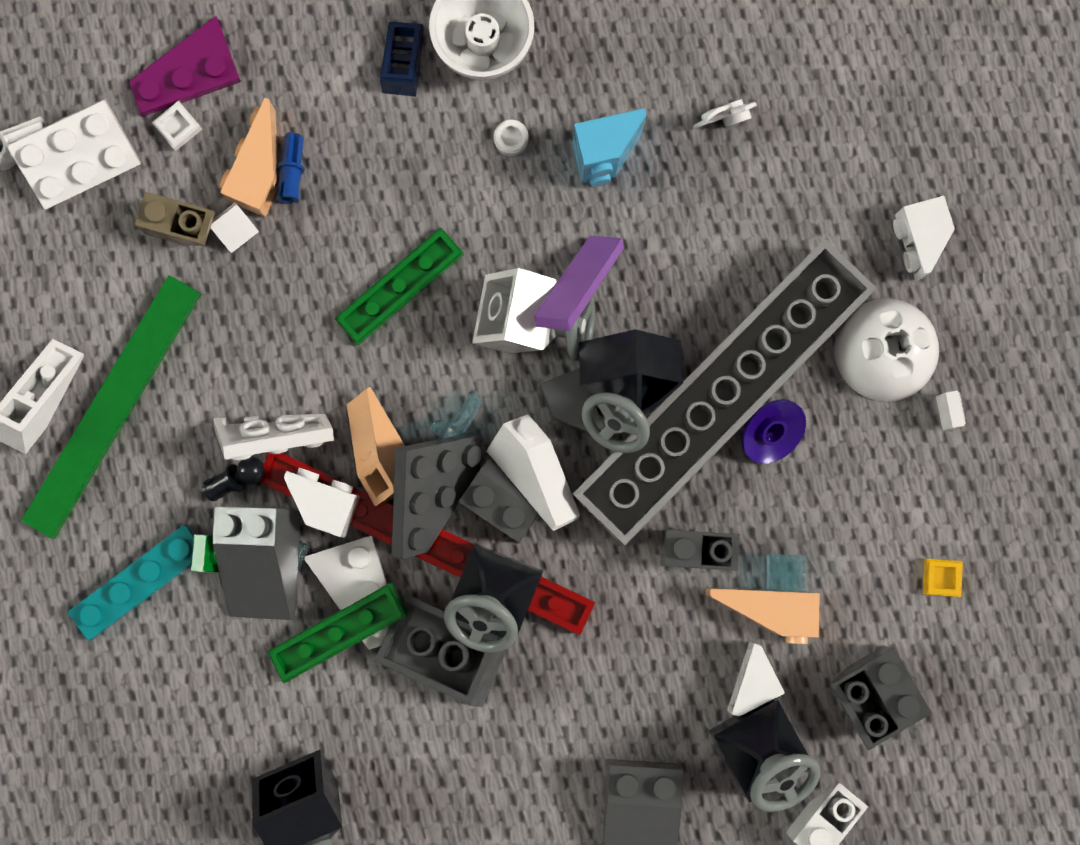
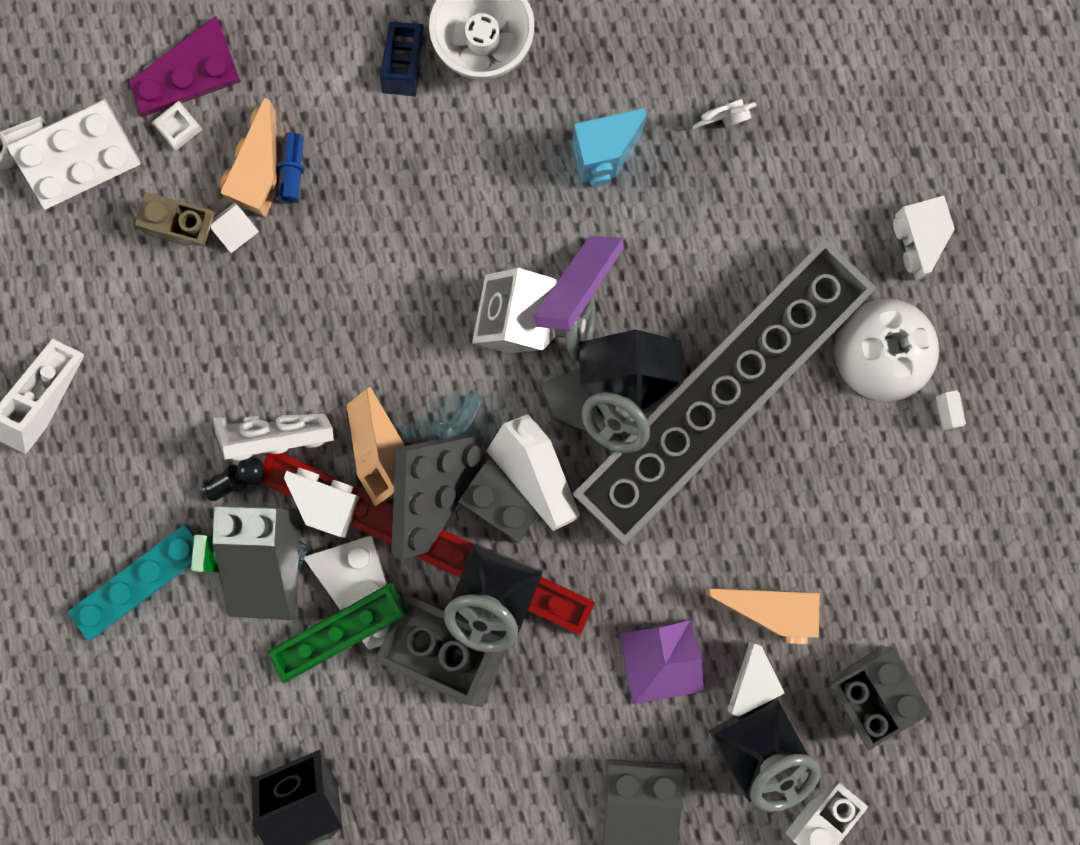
(111, 407): green tile -> none
(399, 286): green tile -> none
(511, 137): white tile -> none
(662, 661): none -> medium lavender slope
(700, 550): dark grey slope -> none
(773, 431): dark purple dish -> none
(786, 573): clear light blue plate -> none
(942, 577): yellow tile -> none

